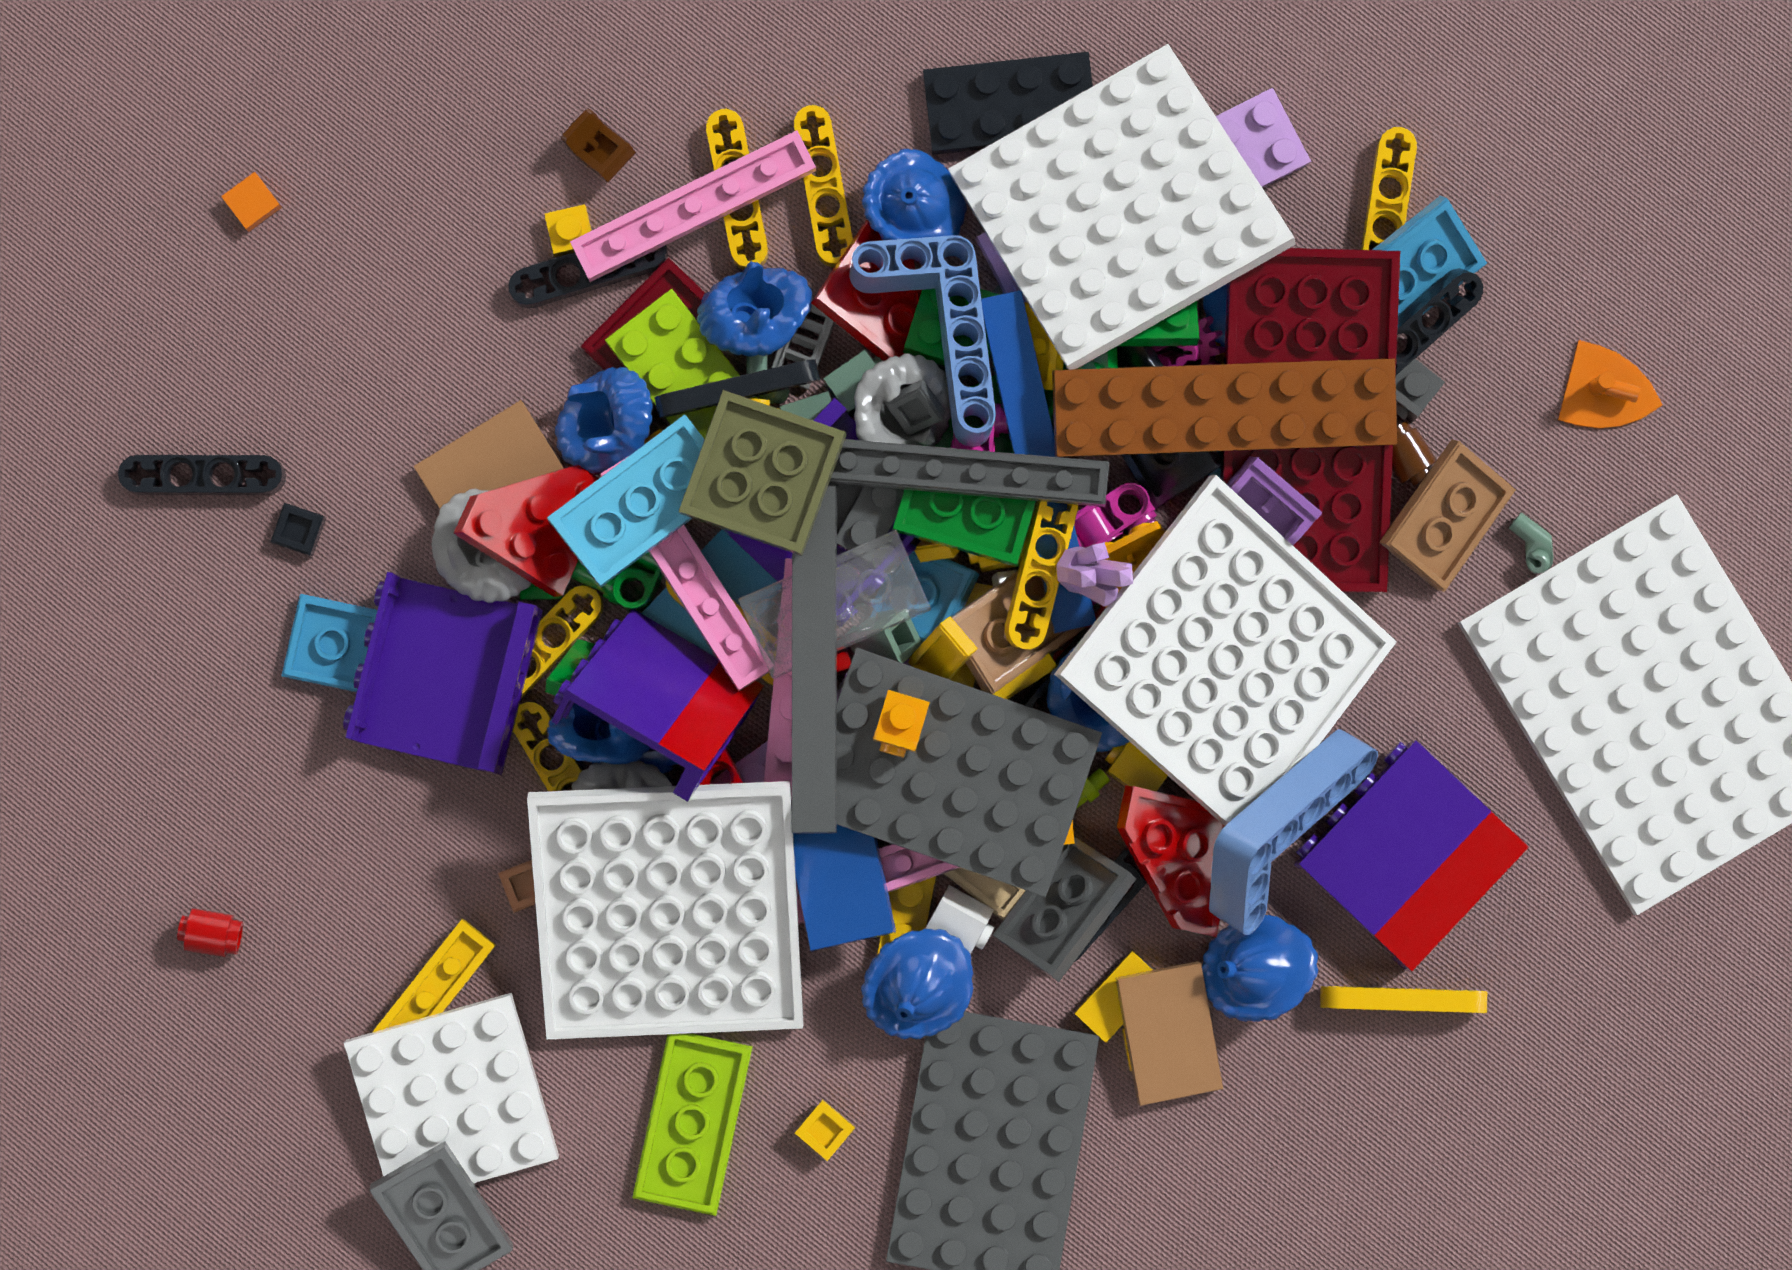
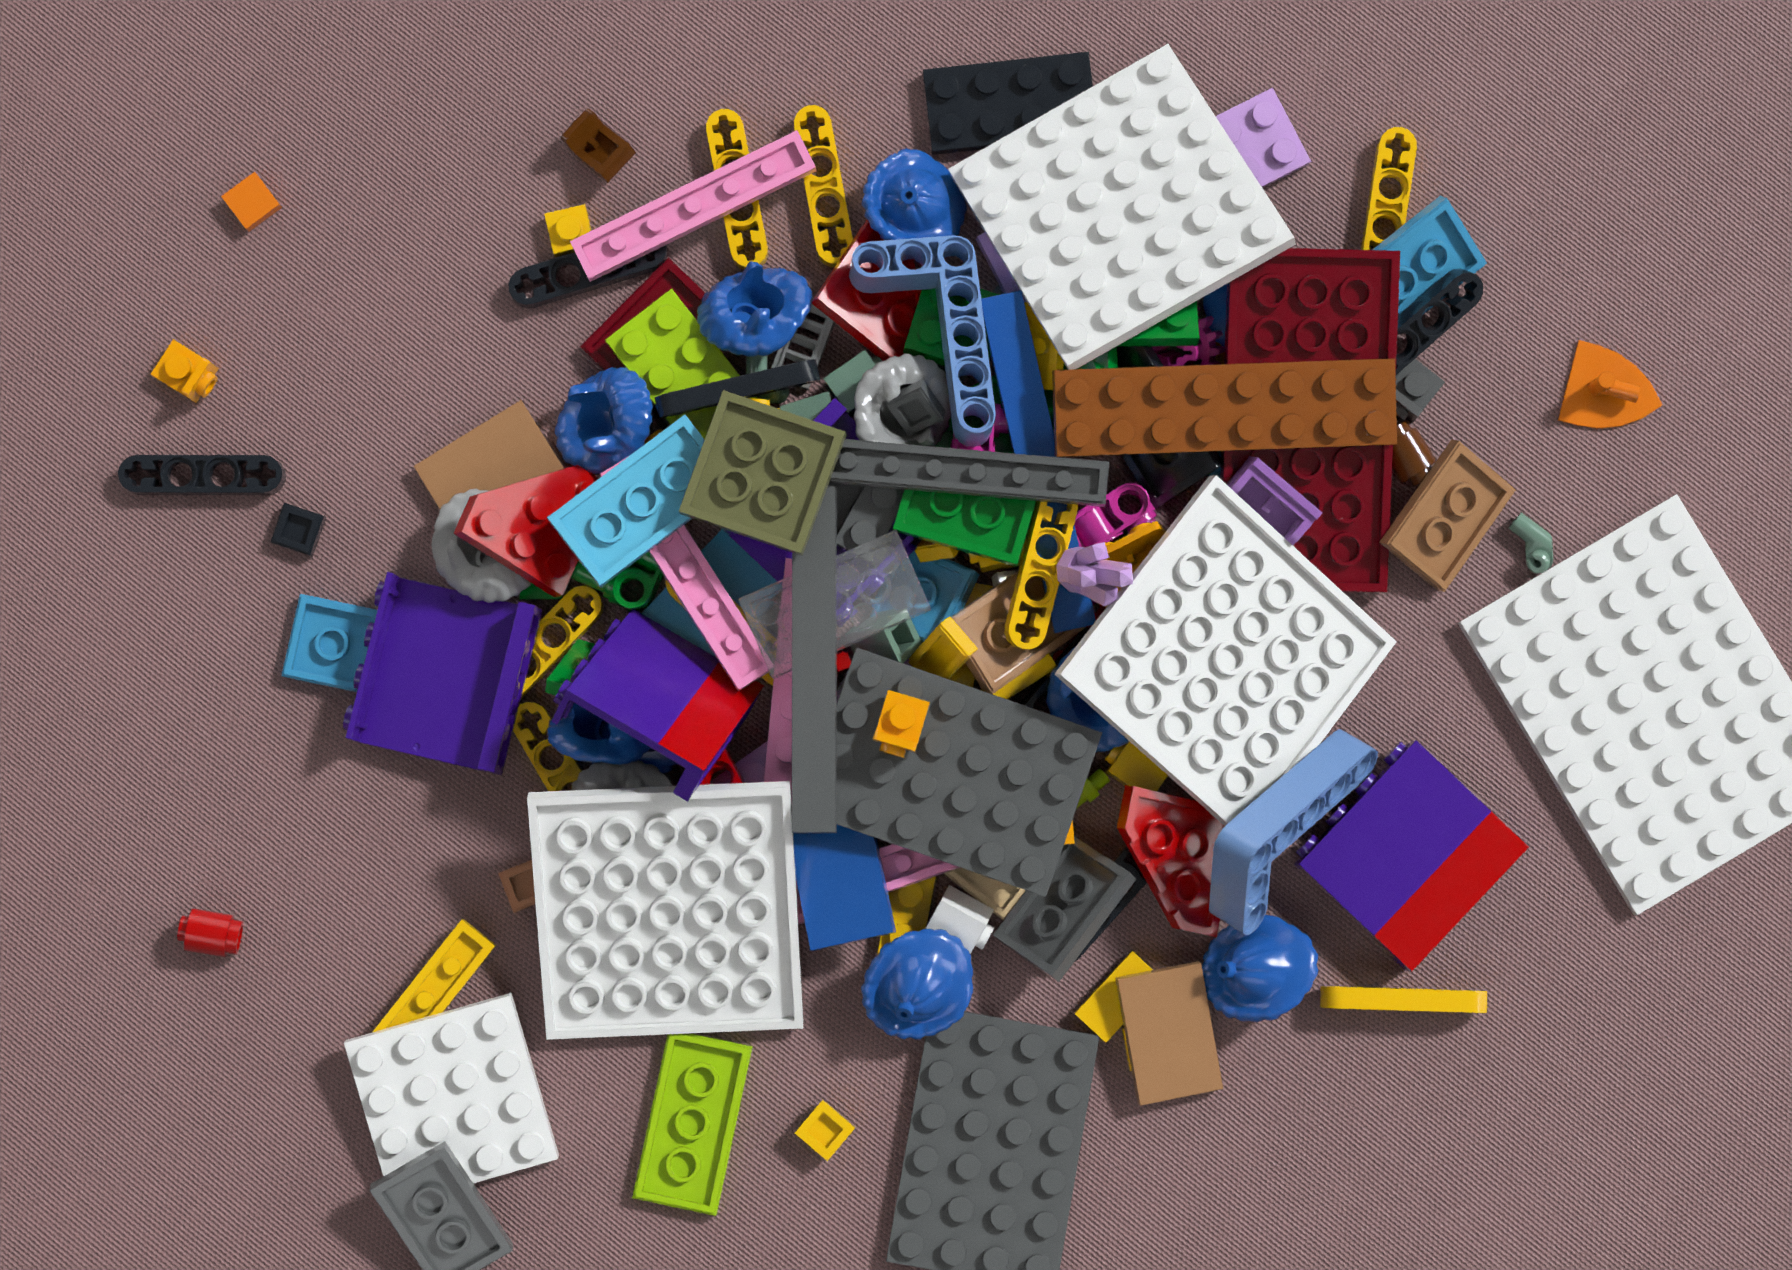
(186, 372): none -> light orange bracket

